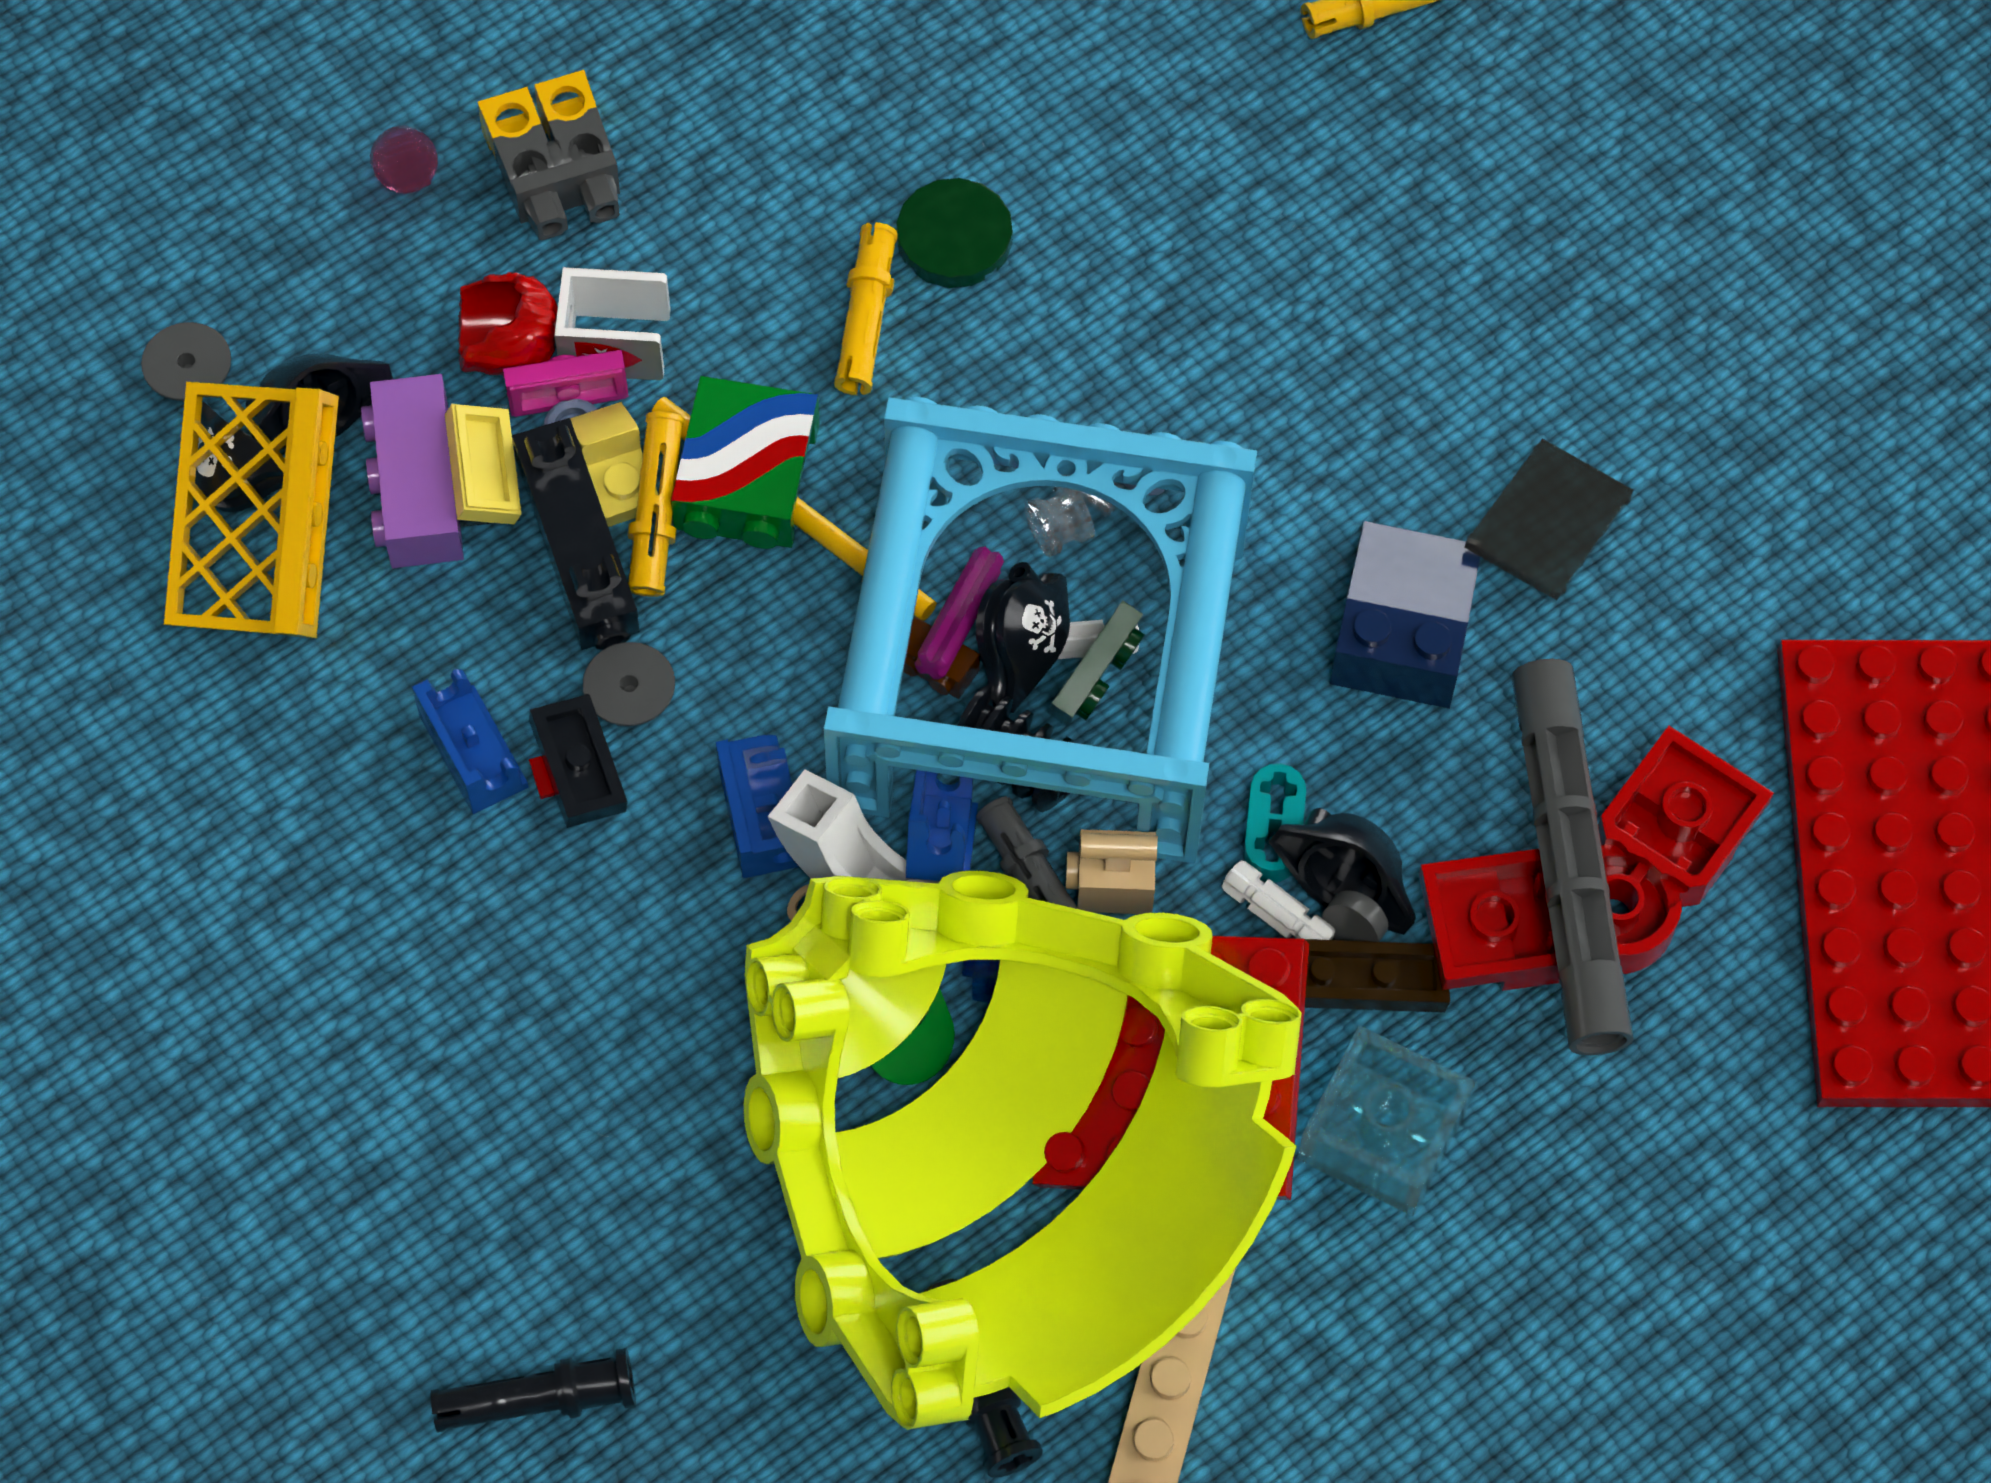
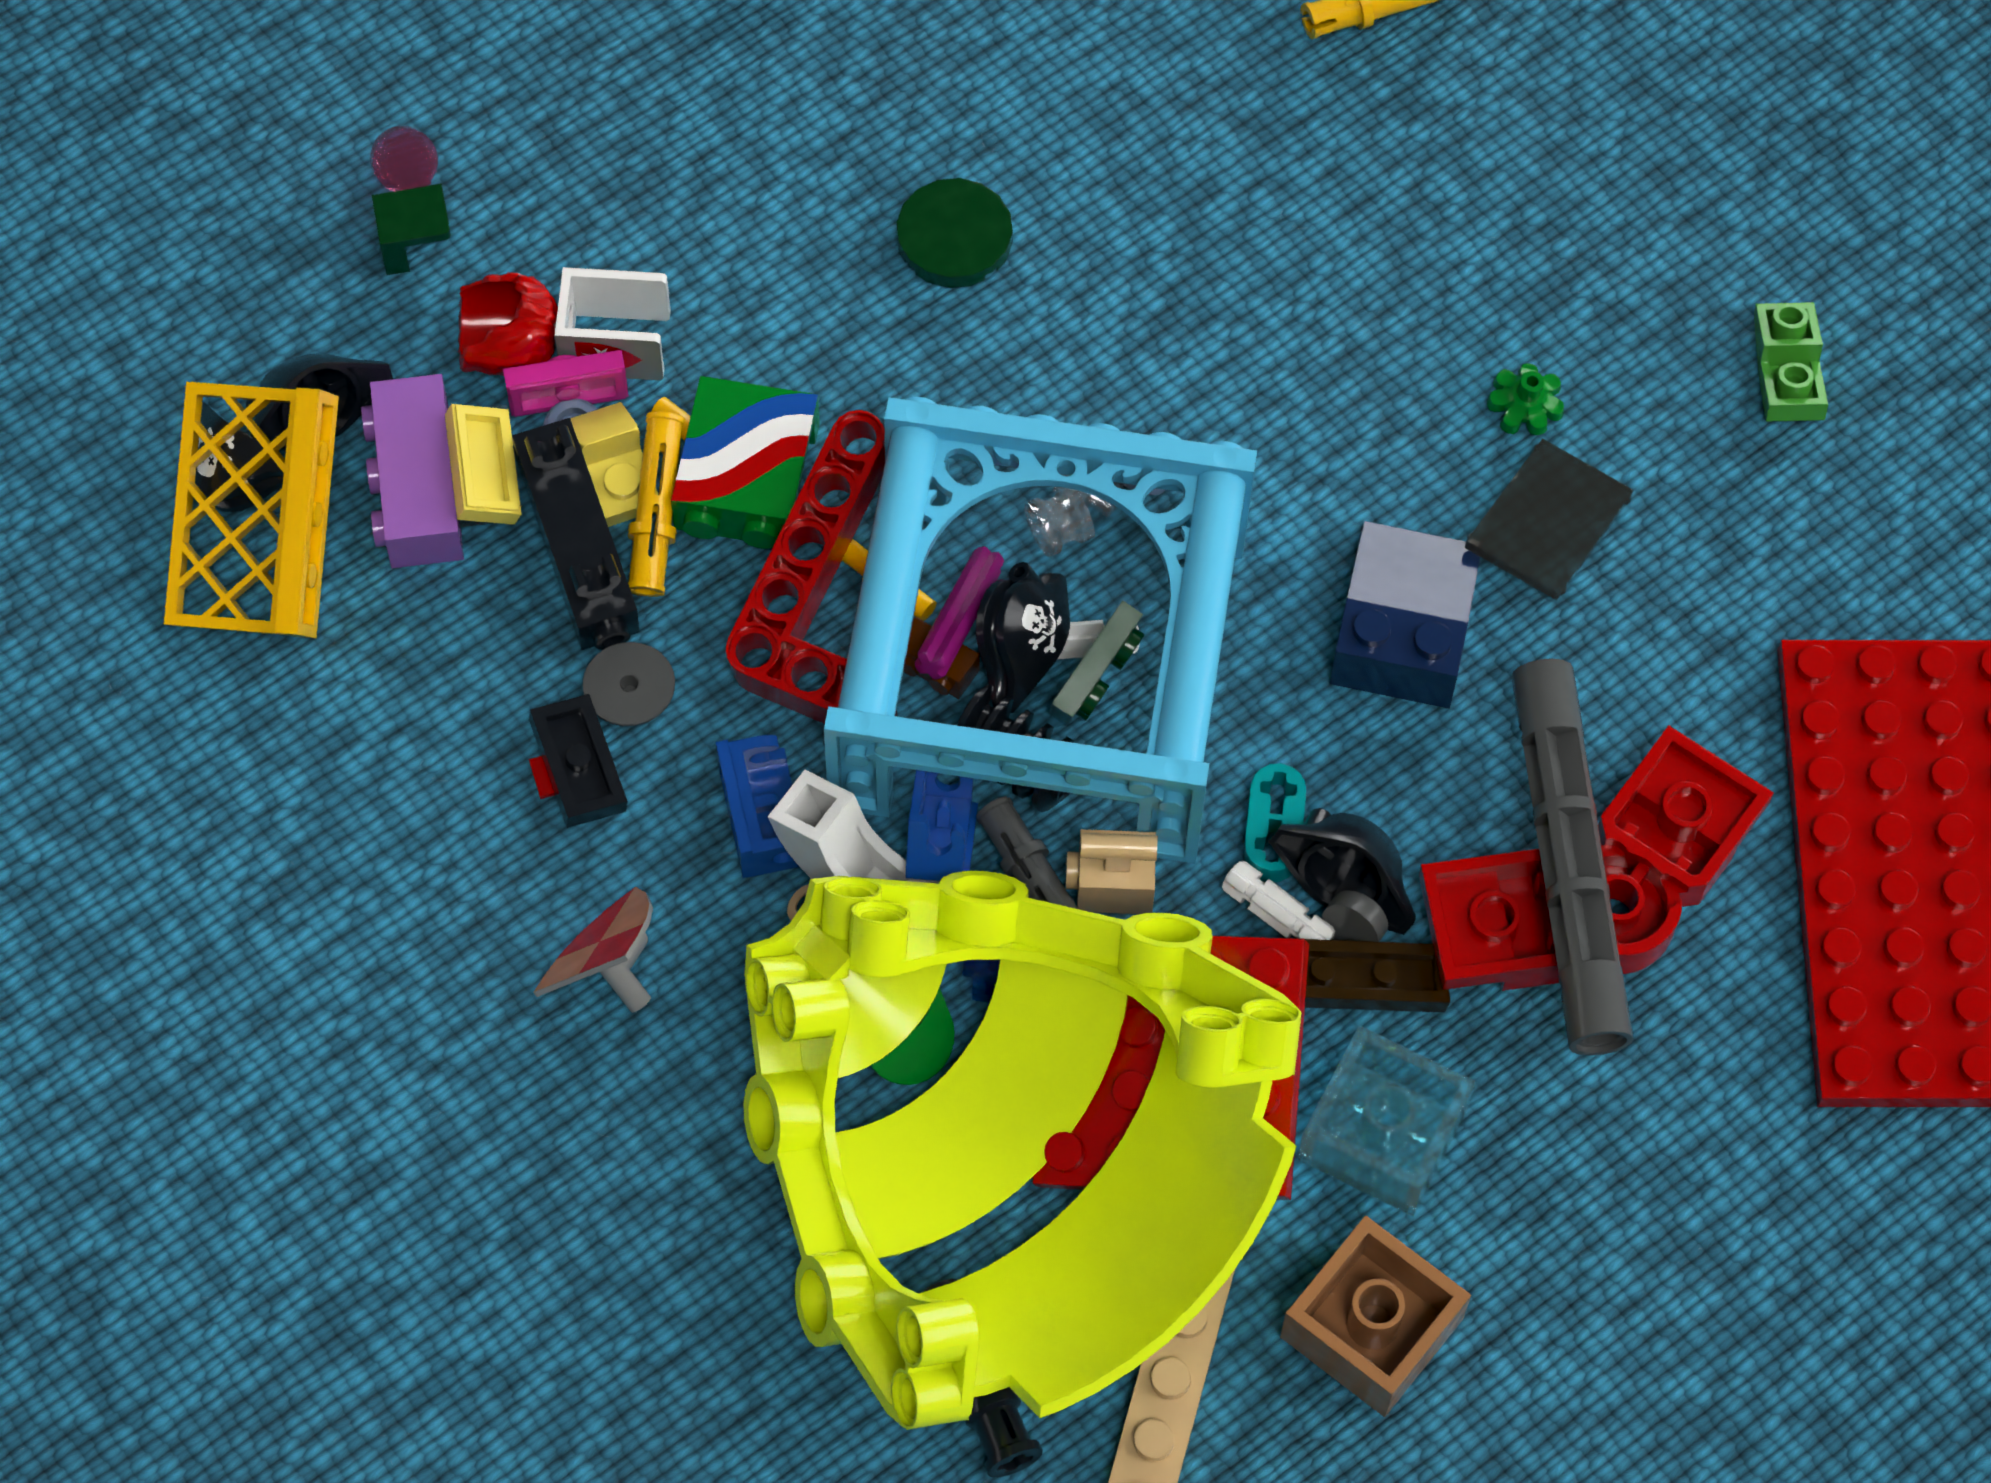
(185, 354): dark grey piece -> none
(408, 220): none -> dark green panel
(469, 742): blue hinge -> none
(556, 173): dark grey hips -> none
(565, 1388): black pin -> none
(608, 947): none -> shield
(808, 579): none -> red beam
(869, 287): yellow pin -> none
(1375, 1316): none -> medium nougat brick
(1526, 399): none -> green plant
(1789, 361): none -> bright green slope

